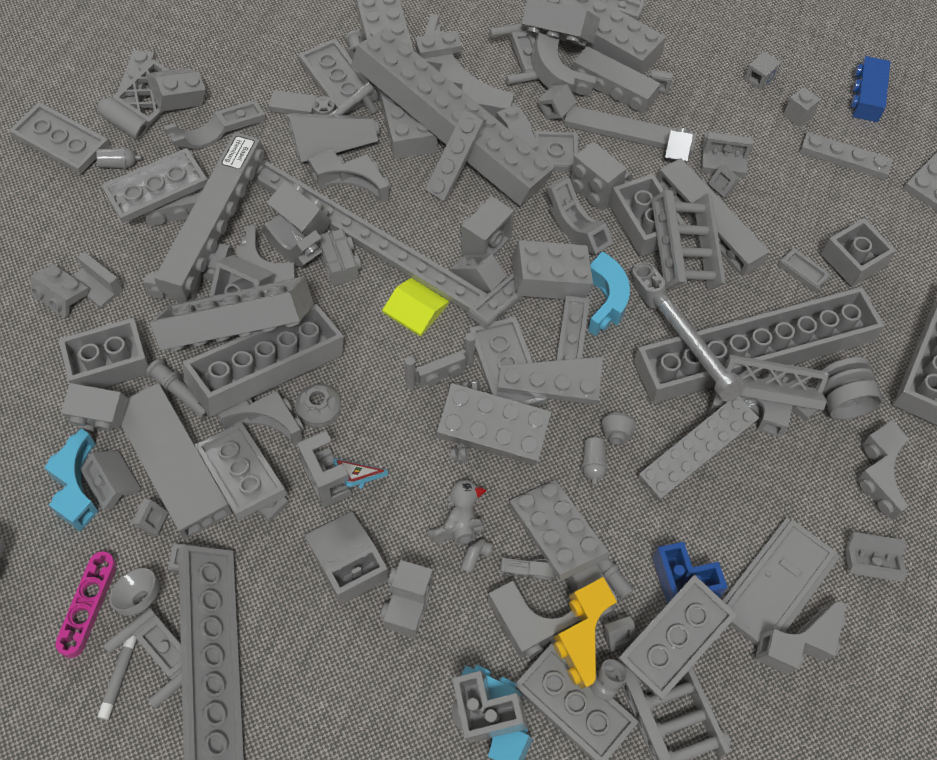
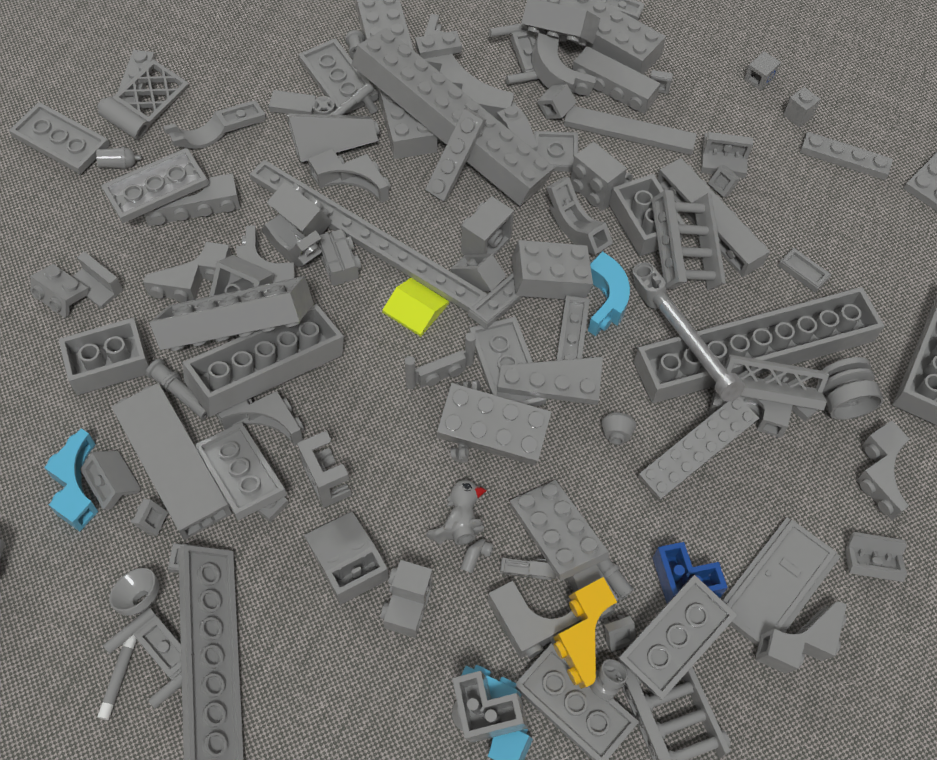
(81, 602): dark pink beam -> none
(94, 407): light grey brick -> none
(176, 88): light grey slope -> none
(209, 216): light grey brick -> none
(318, 415): light grey piece -> none
(360, 473): piece -> none
(594, 459): light grey piece -> none
(678, 144): brick -> none
(858, 252): light grey brick -> none
(870, 89): blue brick -> none

